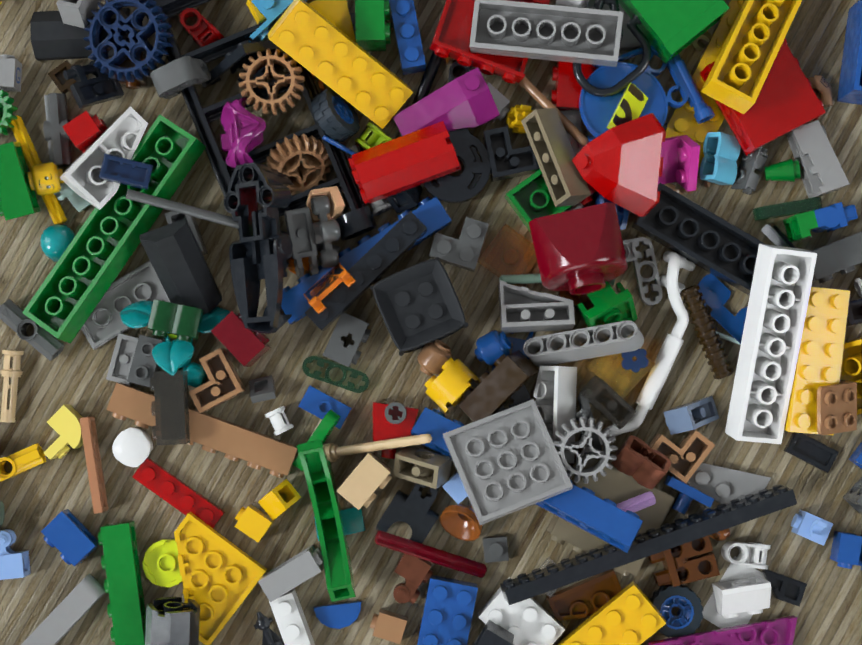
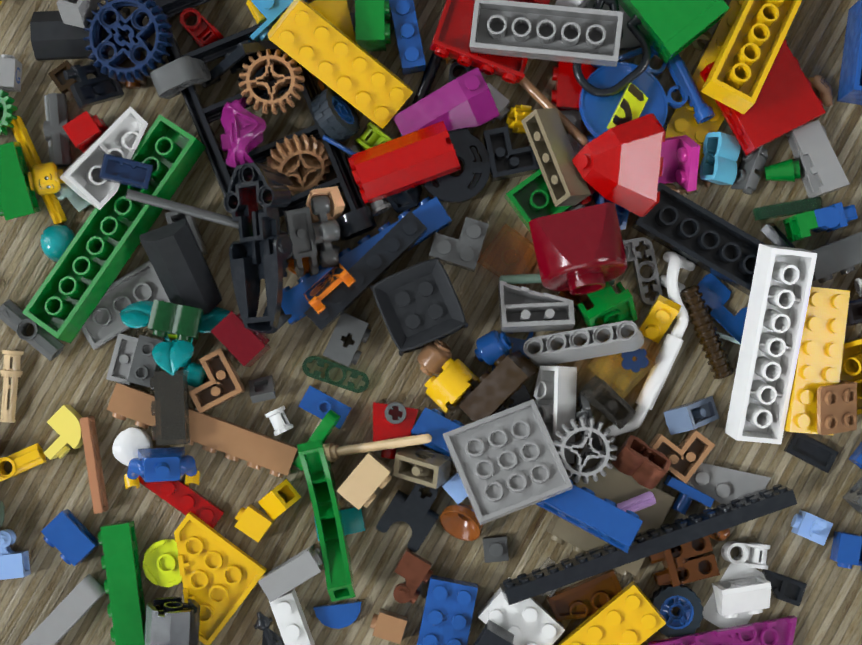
(161, 465): none -> blue torso
(430, 554): dark red axle -> none
(659, 318): none -> yellow plate

